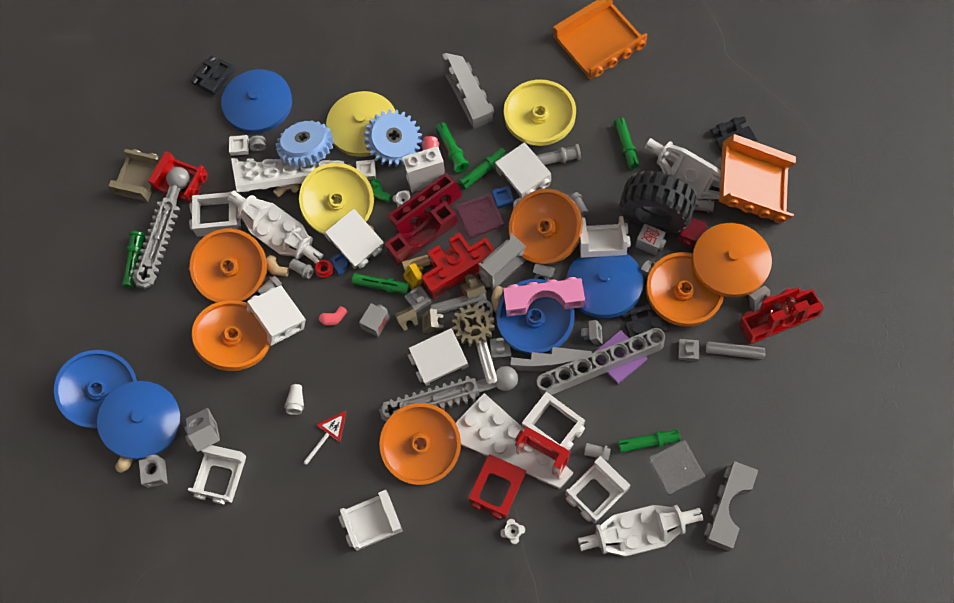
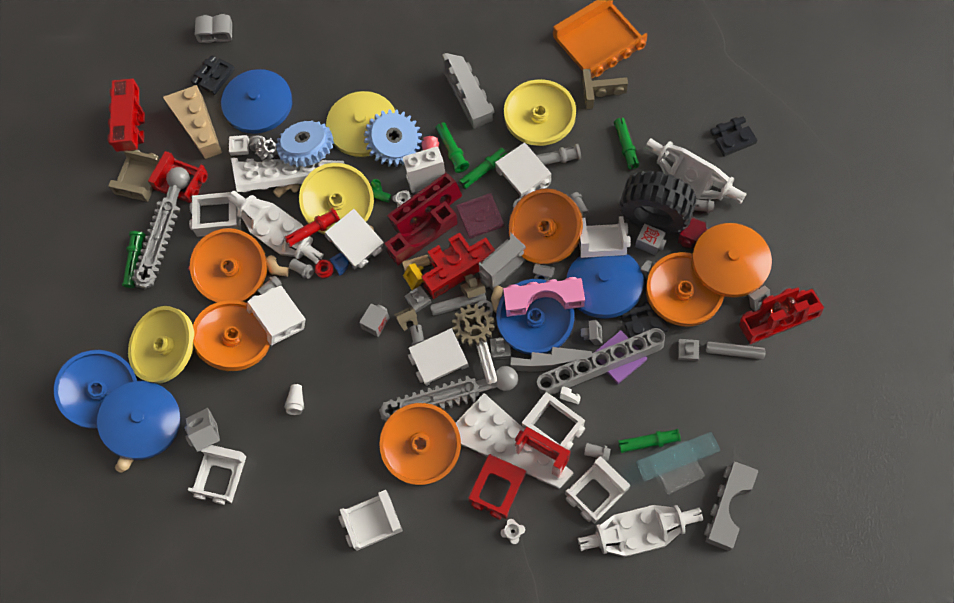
(125, 116): none -> red piece
(159, 477): light grey brick -> none
(161, 344): none -> light yellow dish
(193, 116): none -> tan wedge
(213, 28): none -> light grey brick
(266, 149): none -> light grey gear
(319, 224): none -> red pin
(332, 427): piece -> none
(333, 318): coral arm -> none
(367, 168): white plate -> none
(382, 284): green pin -> none
(417, 334): none -> light grey pin
(430, 321): dark tan tile -> none
(502, 197): blue tile -> none
(568, 396): none -> white tile
(601, 87): none -> dark tan bracket
(678, 456): none -> clear light blue tile
(755, 178): panel -> none

